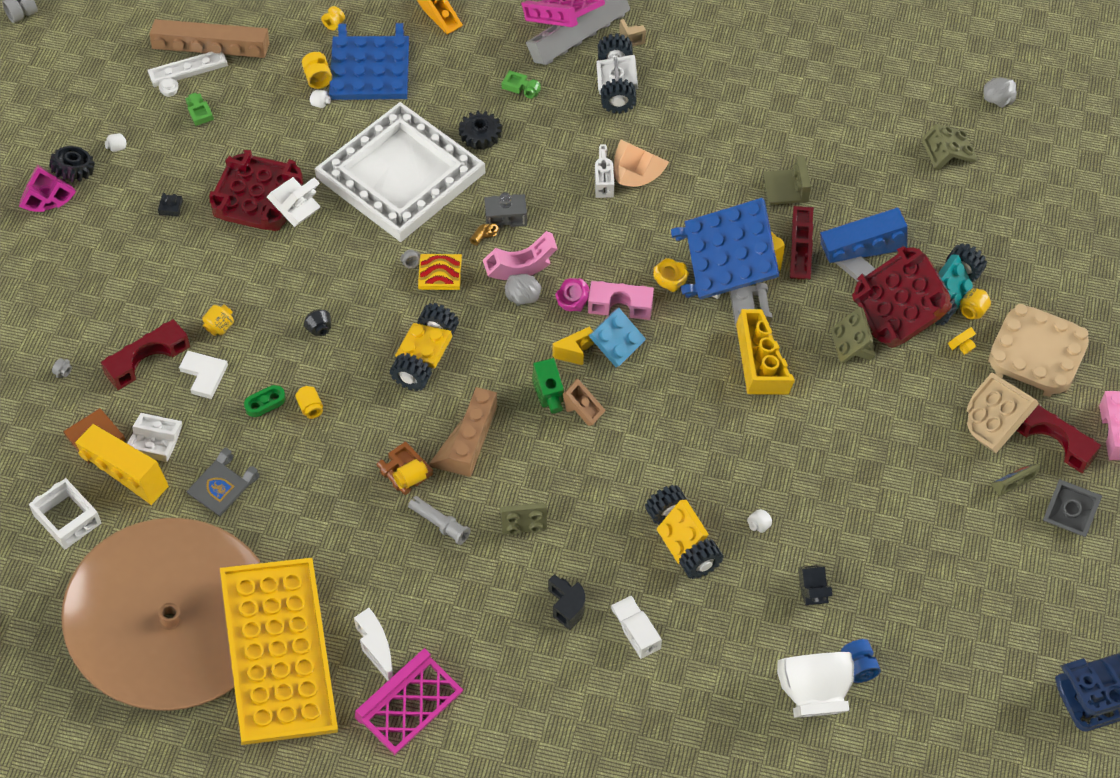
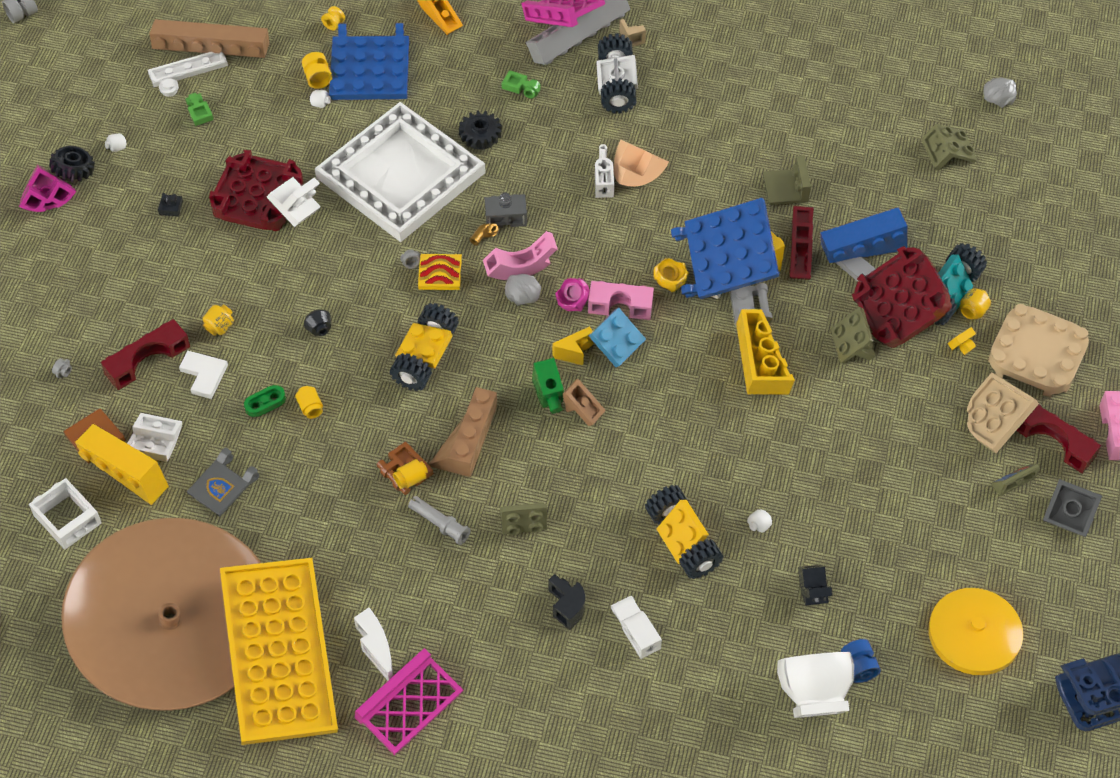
(975, 631): none -> yellow dish

